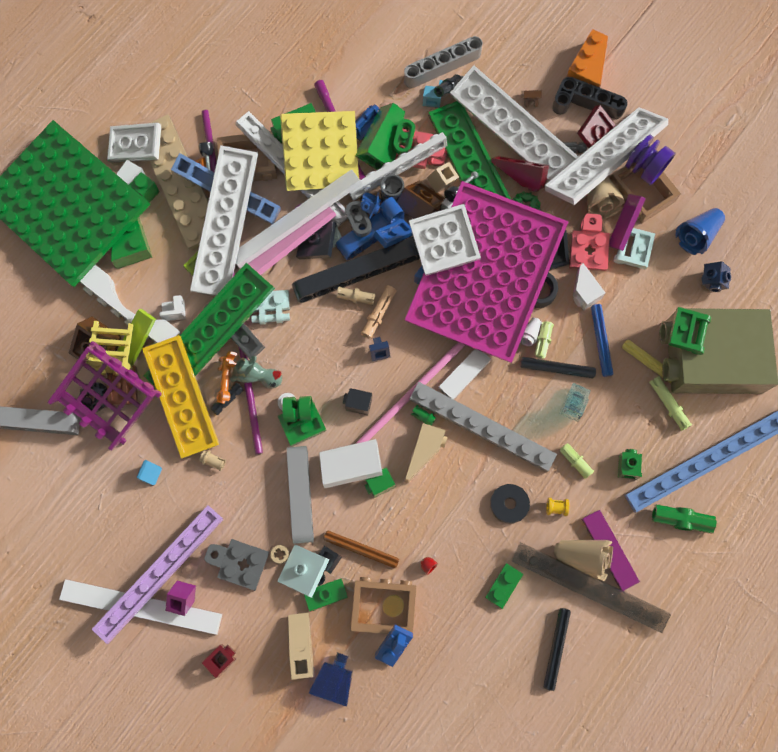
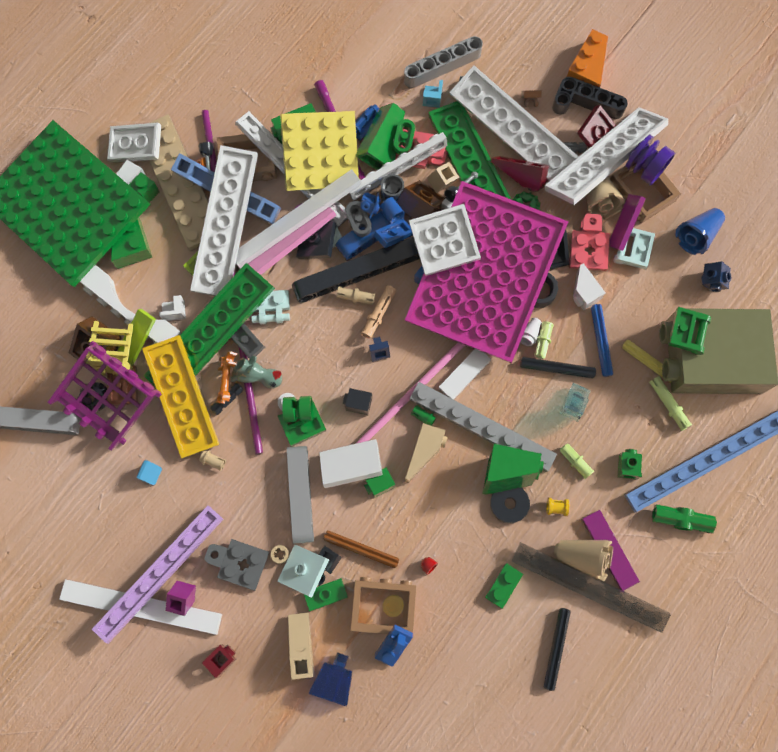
(447, 85): black pin -> none
(511, 469): none -> green slope

